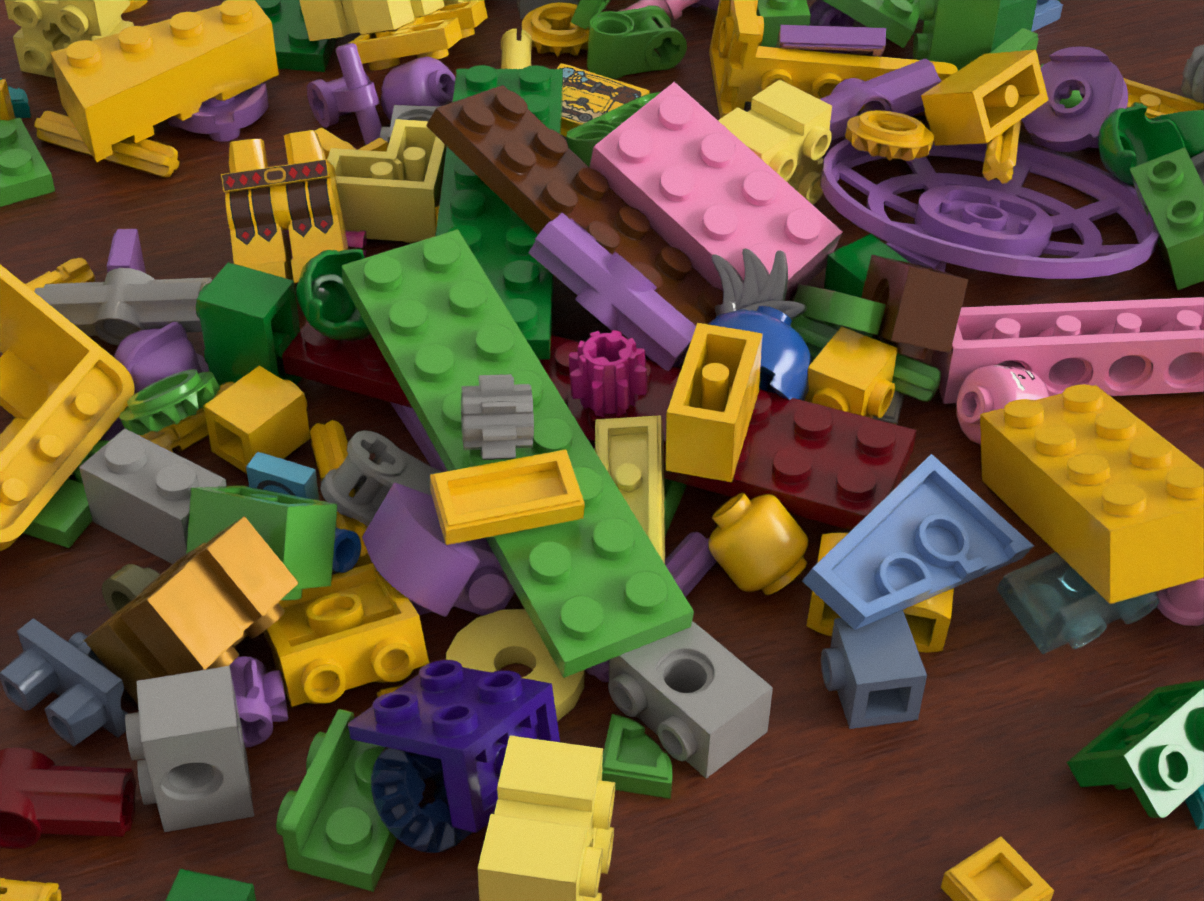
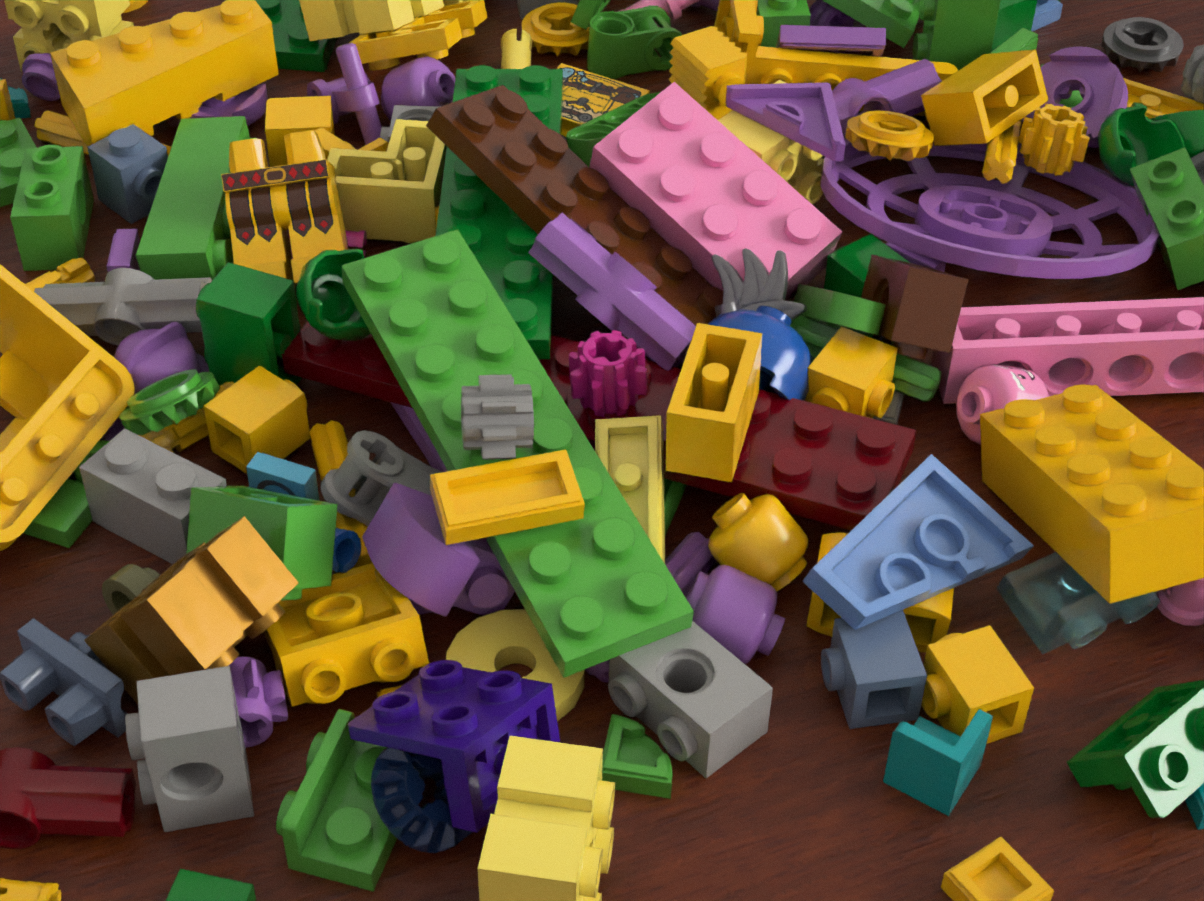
(40, 76): none -> medium lavender plate
(52, 207): none -> bright green brick
(128, 171): none -> sand blue brick
(188, 218): none -> bright green brick
(292, 116): none -> yellow panel
(705, 66): none -> yellow brick
(736, 611): none -> medium lavender head
(794, 110): none -> medium lavender tile
(935, 762): none -> teal panel
(975, 674): none -> yellow brick
(1053, 139): none -> yellow gear
(1130, 41): none -> flat silver gear

